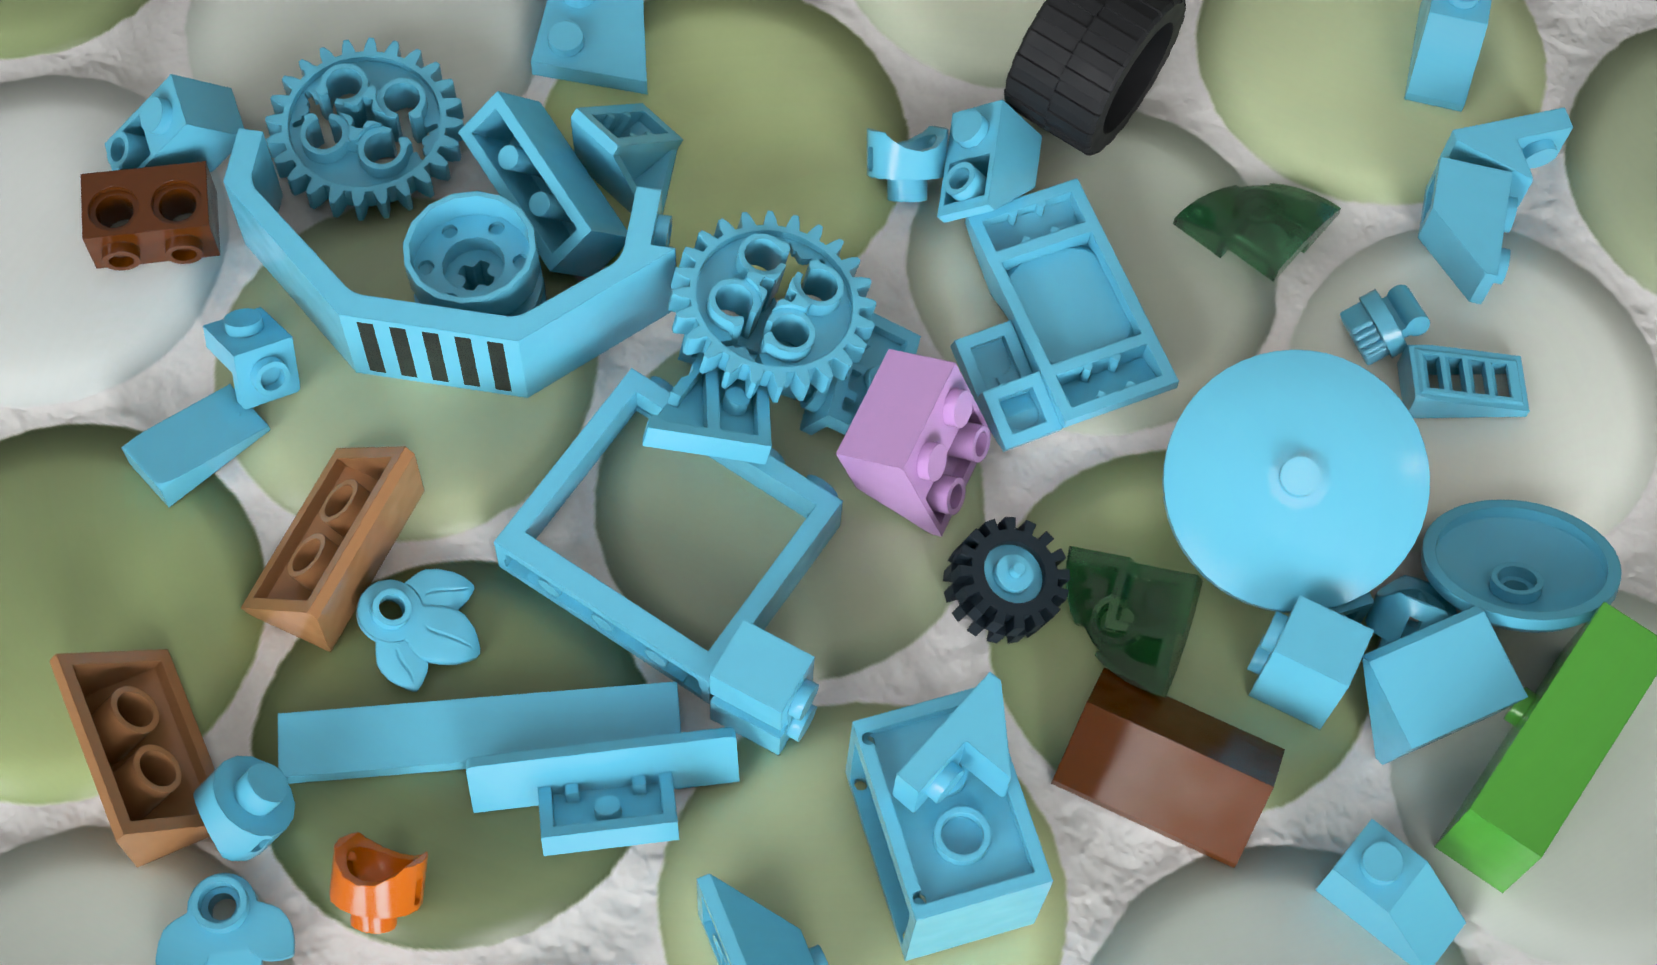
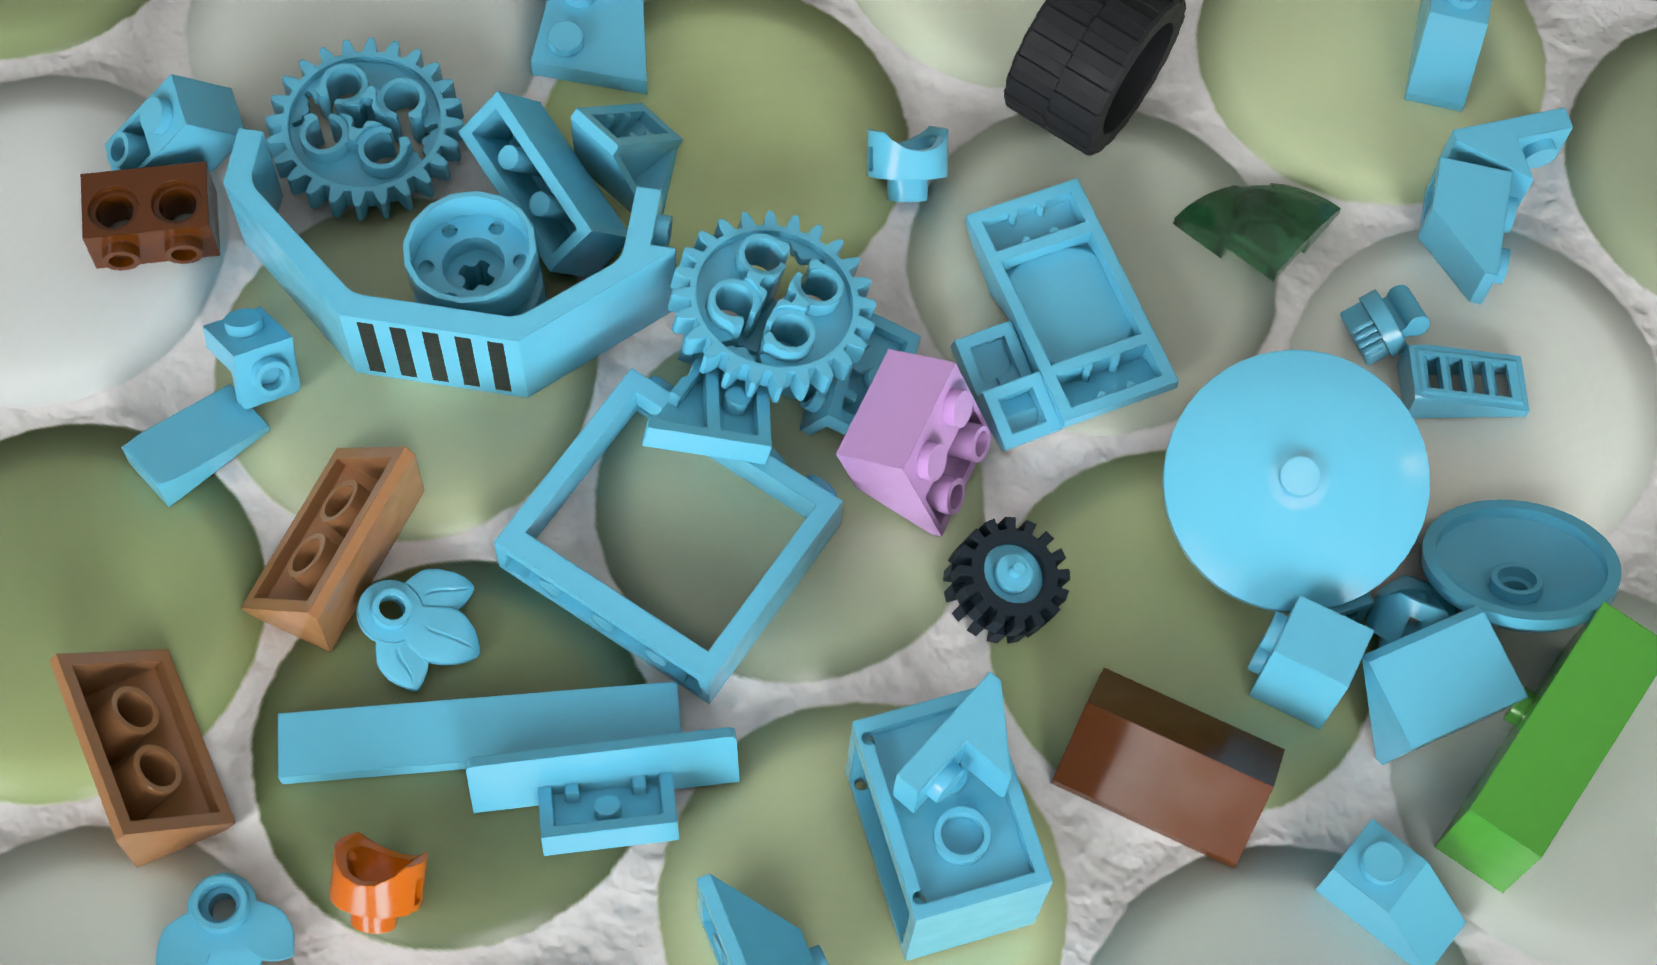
(245, 806): medium azure piece -> none
(763, 688): medium azure brick -> none
(987, 161): medium azure slope -> none
(1133, 614): clear green brick -> none

